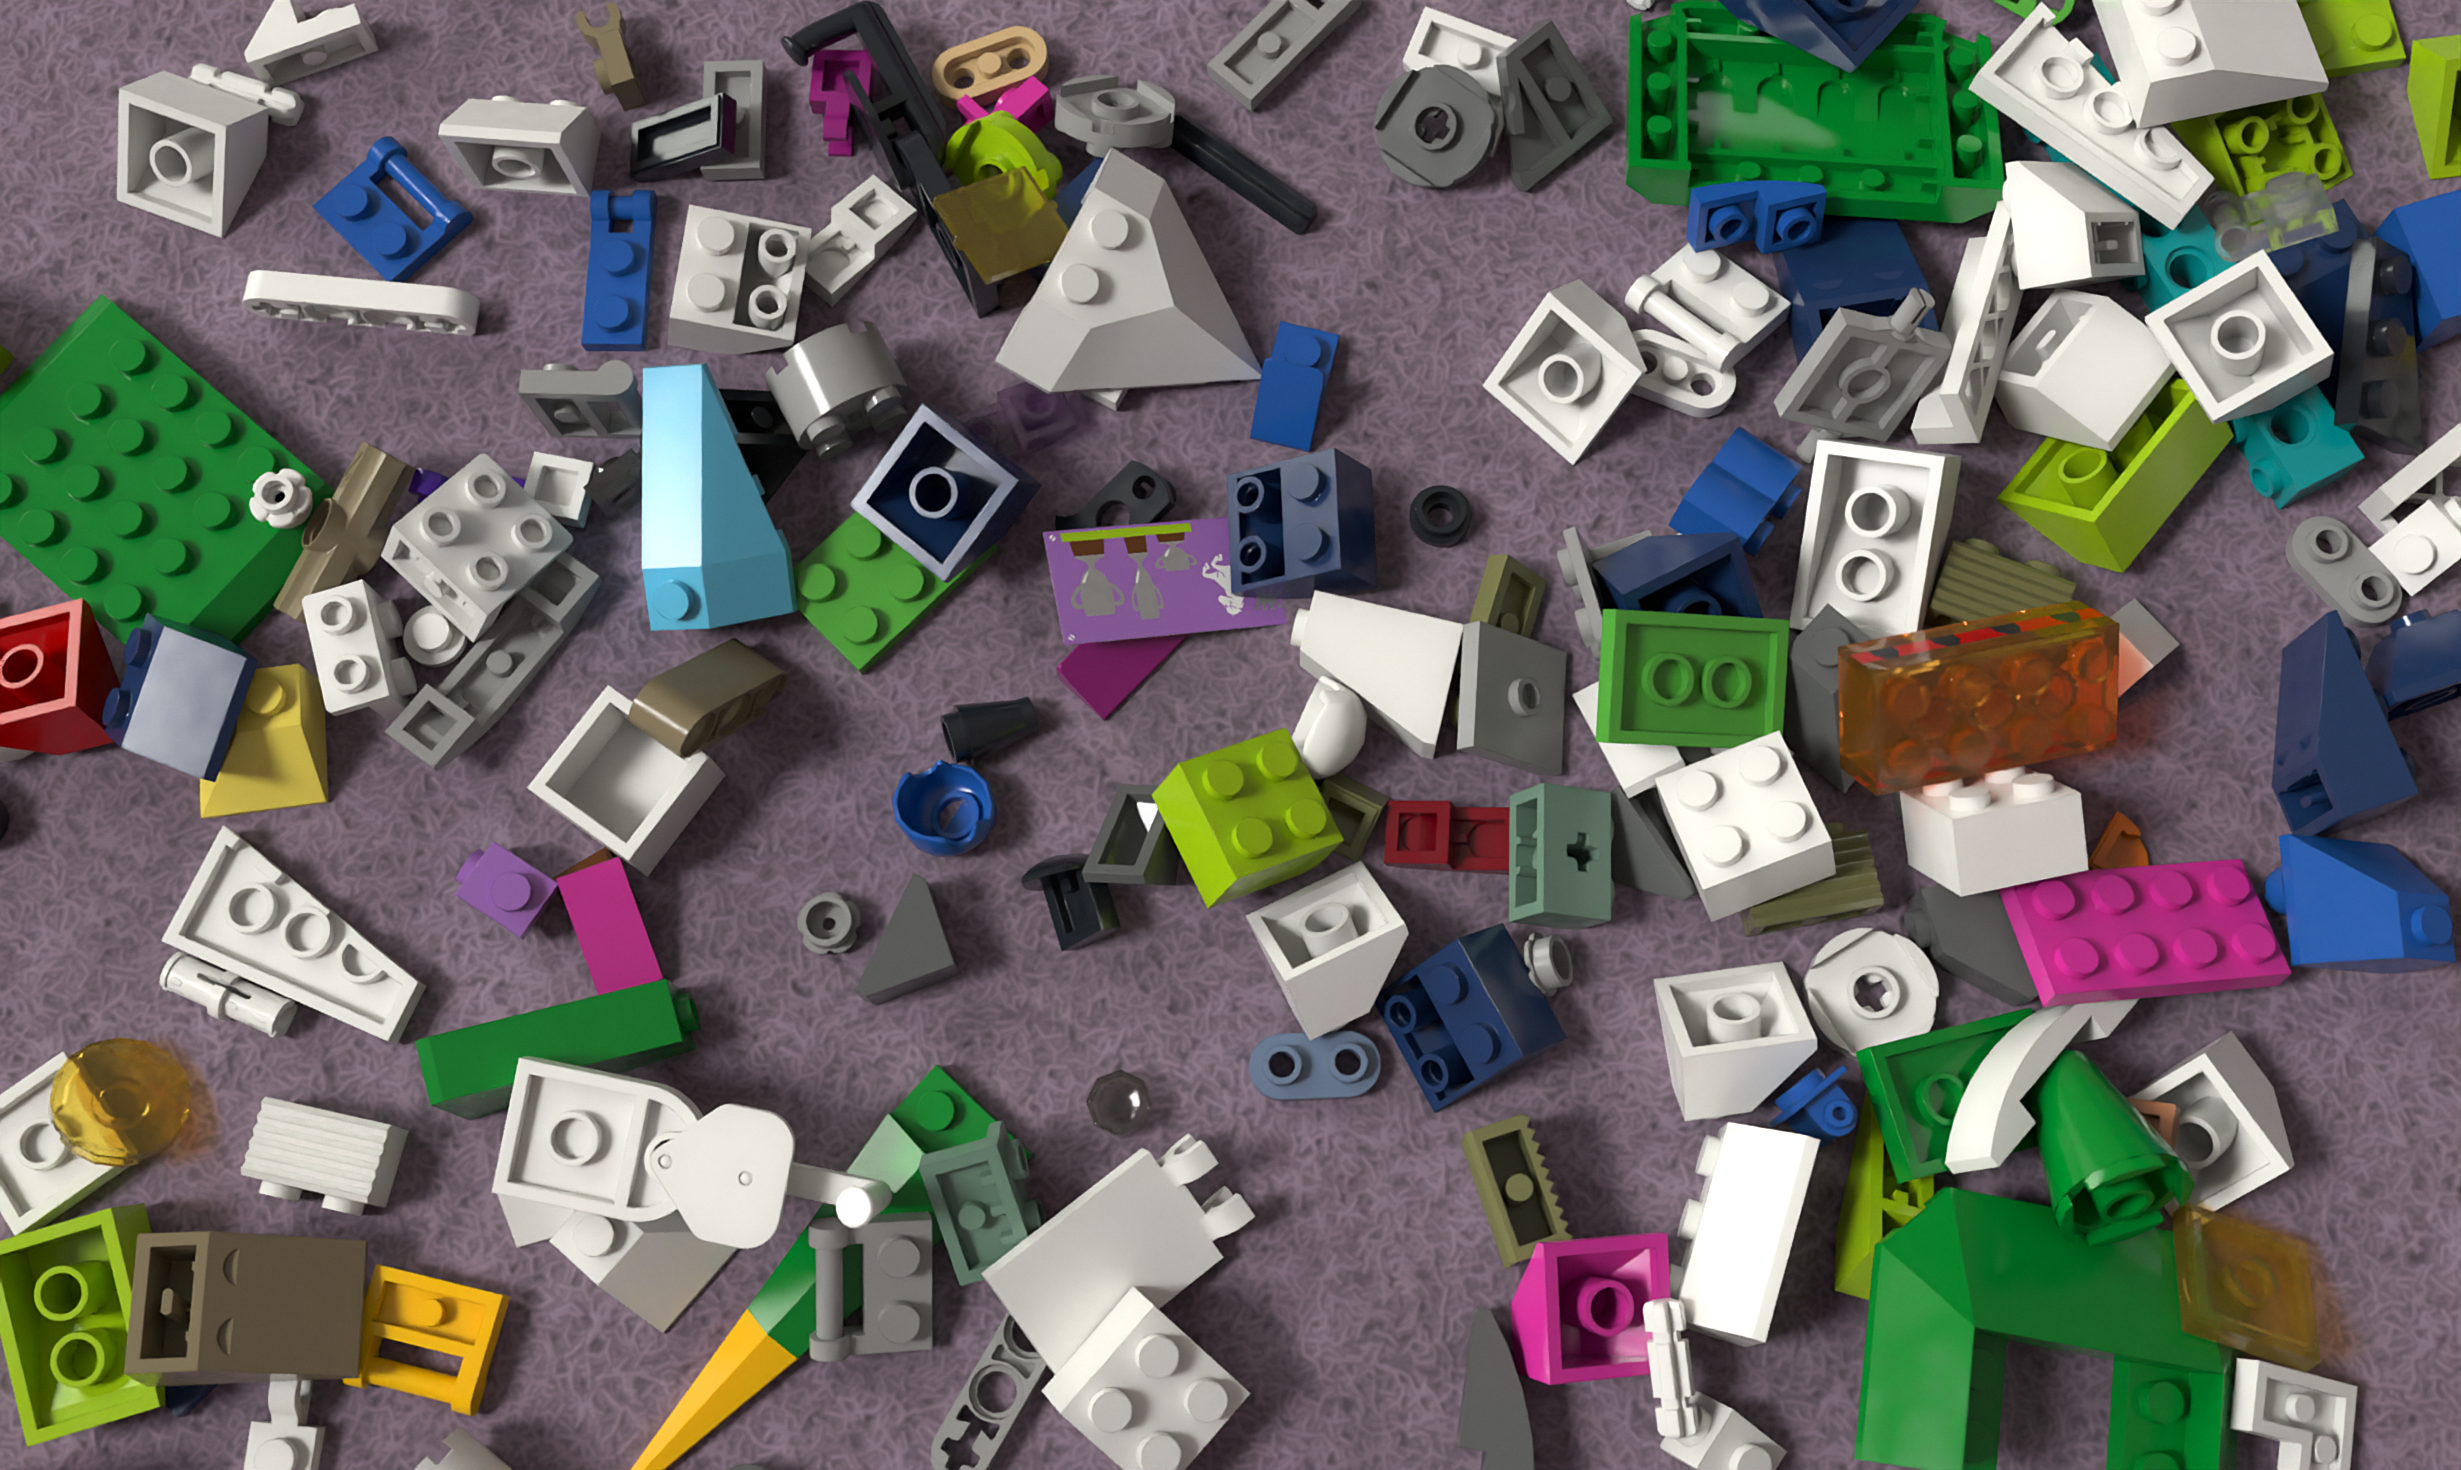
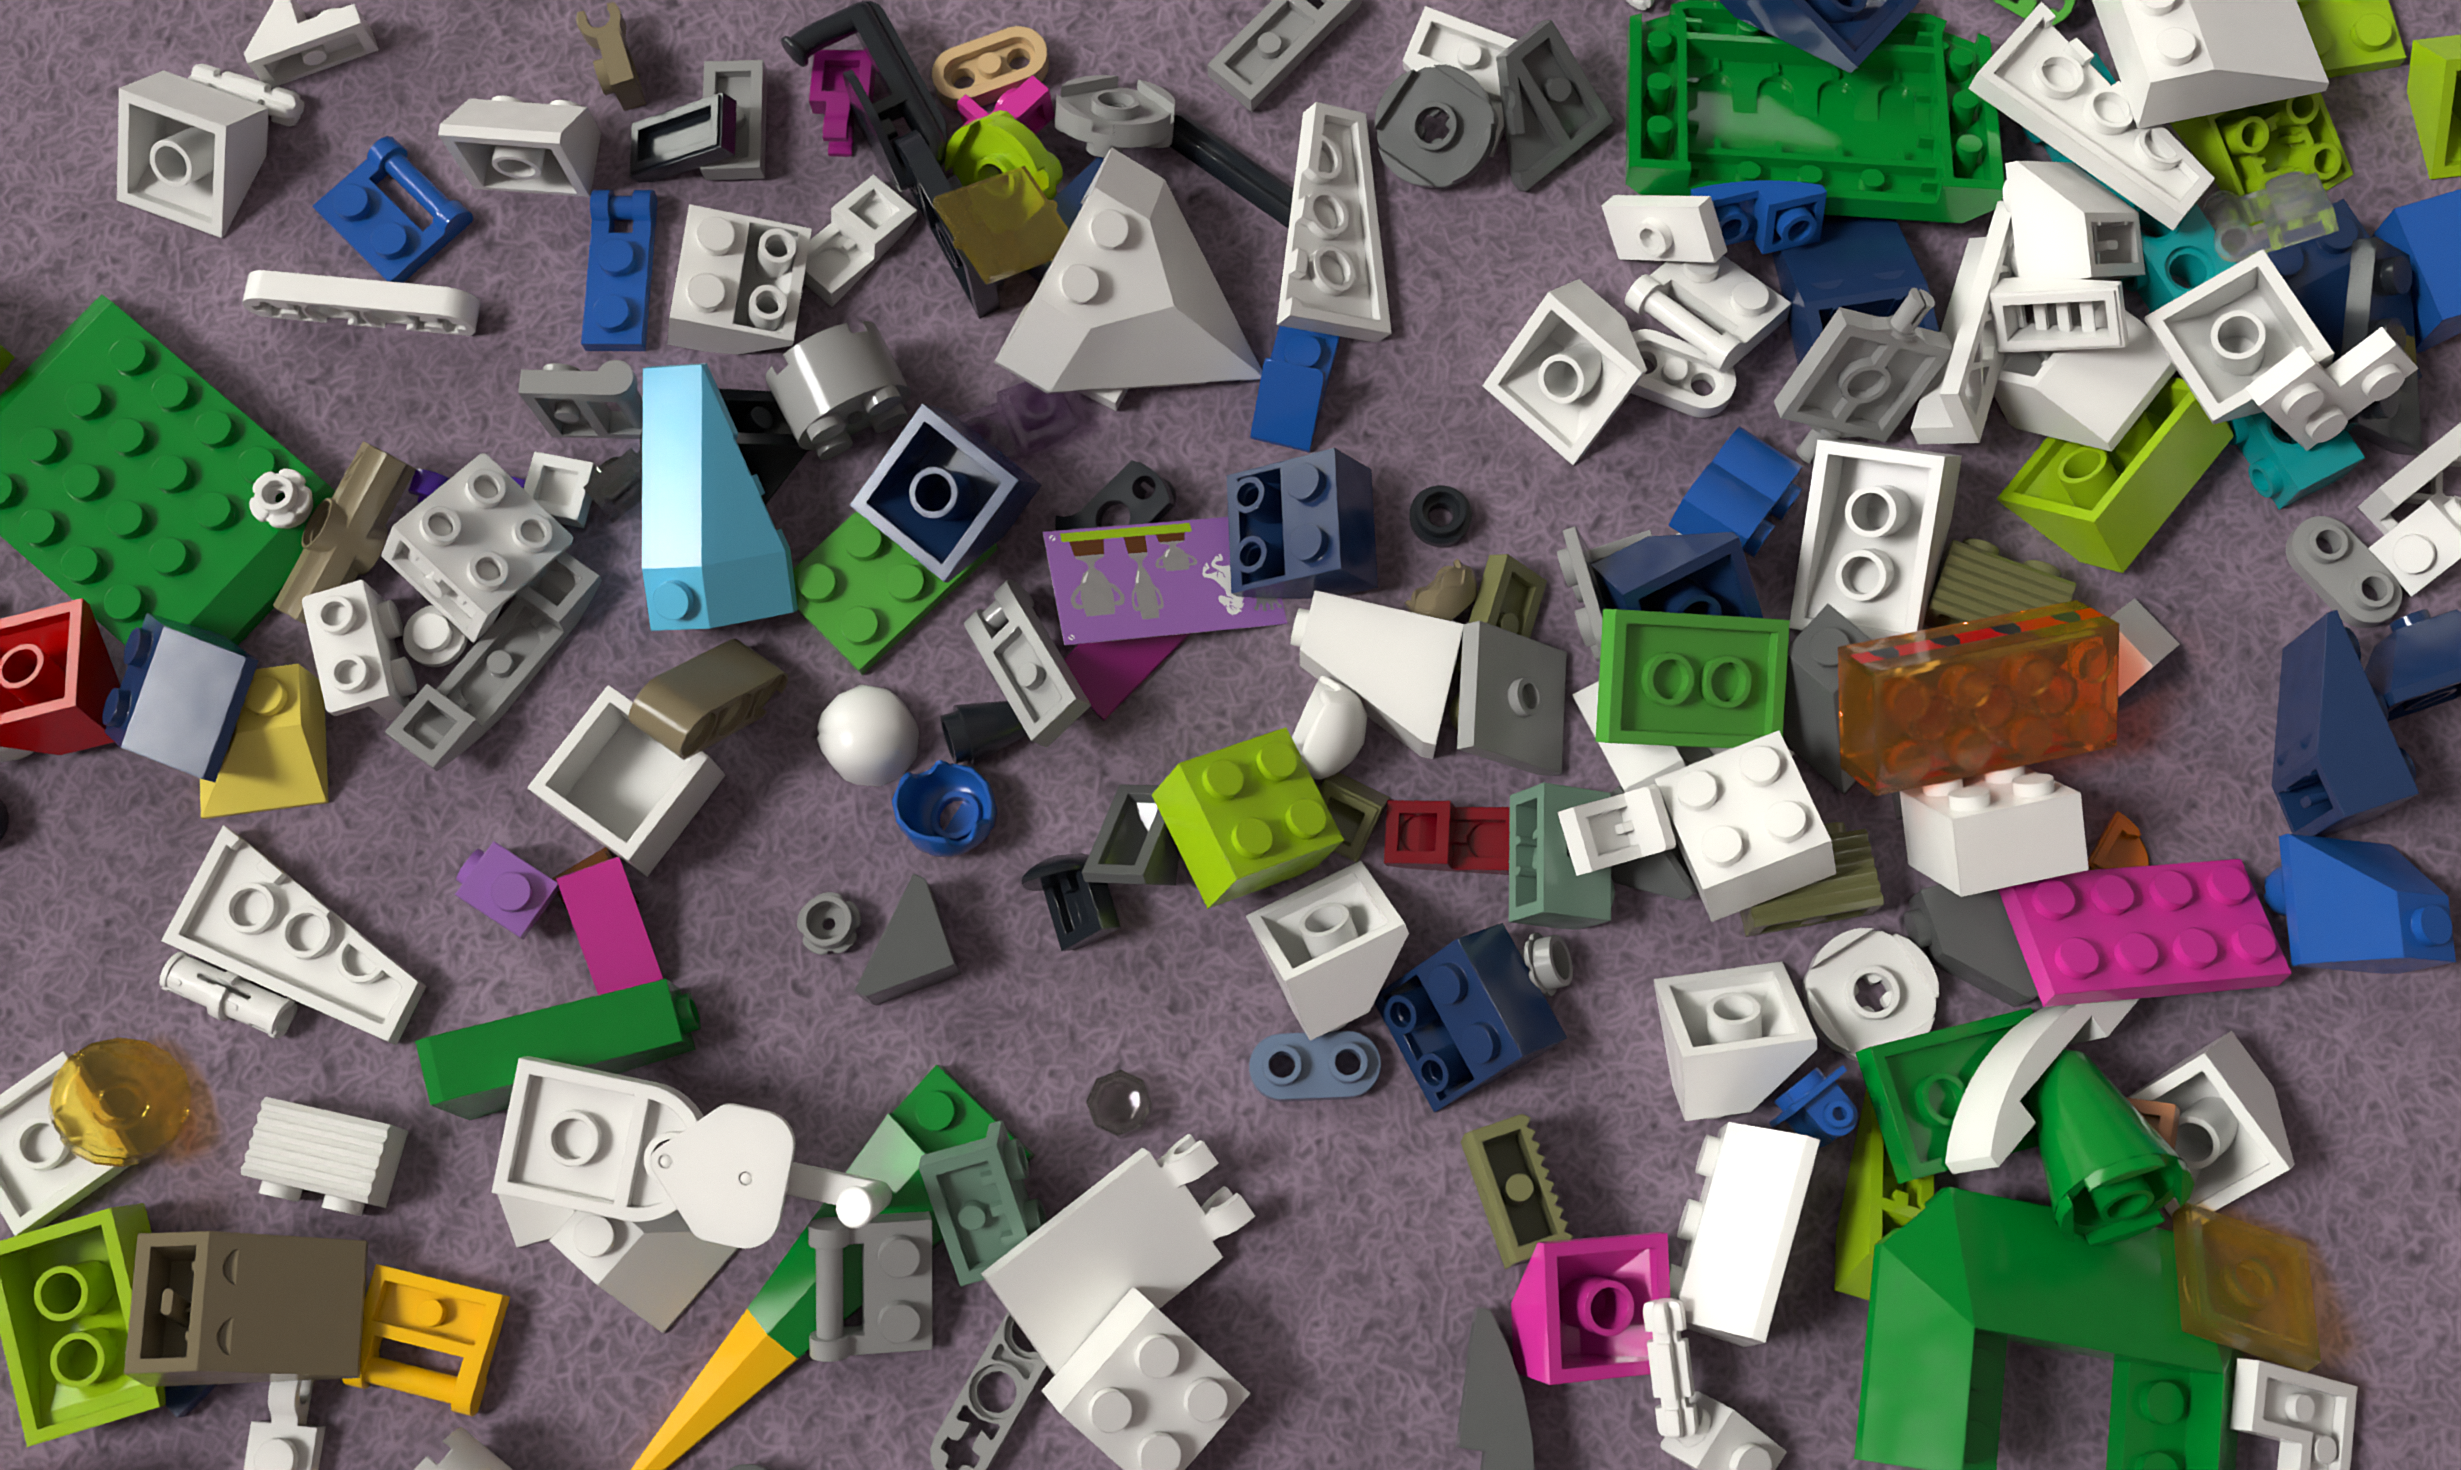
(868, 736): none -> white hair
(1027, 664): none -> light grey plate
(1333, 241): none -> white wing
(1447, 594): none -> dark tan plate
(1617, 829): none -> white bracket
(1664, 228): none -> white plate
(2016, 335): none -> white slope
(2317, 401): none -> white plate

